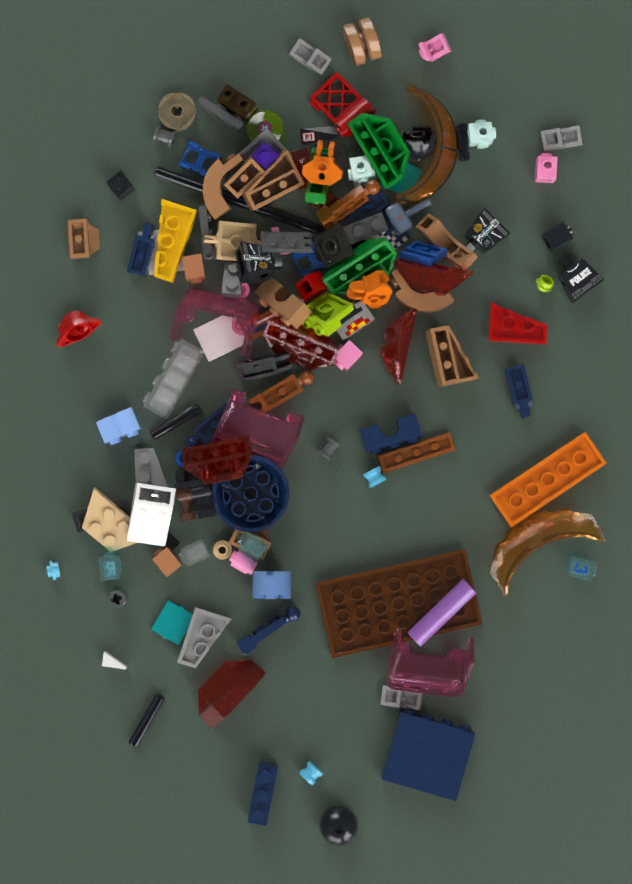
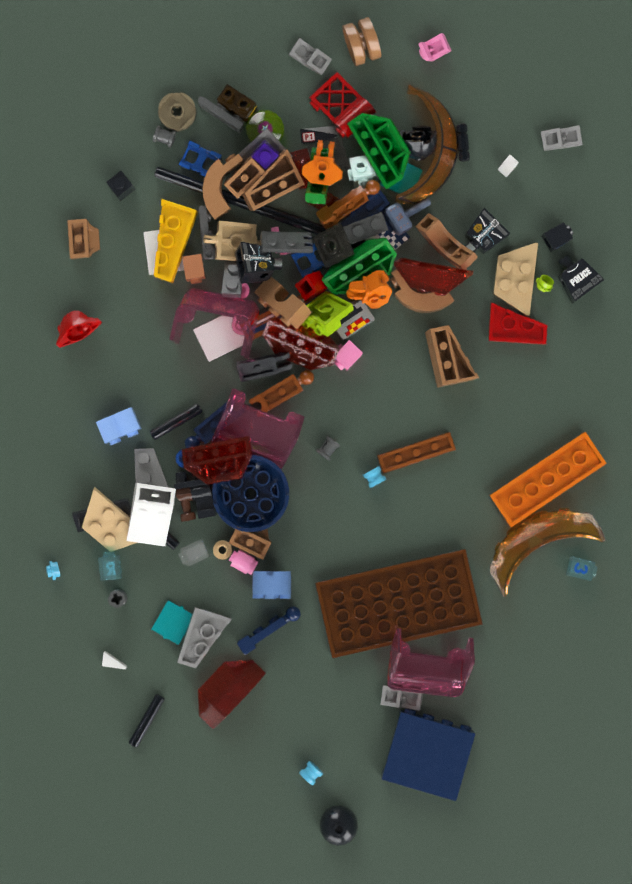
(142, 251): dark blue hinge -> none
(166, 561): nougat brick -> none
(173, 379): clear brick -> none
(252, 545): clear light blue brick -> none
(262, 793): dark blue arch -> none
(397, 345): clear red wedge -> none
(407, 431): dark blue arch -> none
(423, 253): blue plate -> none
(441, 612): medium lavender brick -> none
(476, 138): light aqua brick -> none
(508, 165): none -> white piece
(516, 277): none -> tan wing
(519, 389): dark blue hinge -> none
(546, 168): bright pink brick -> none

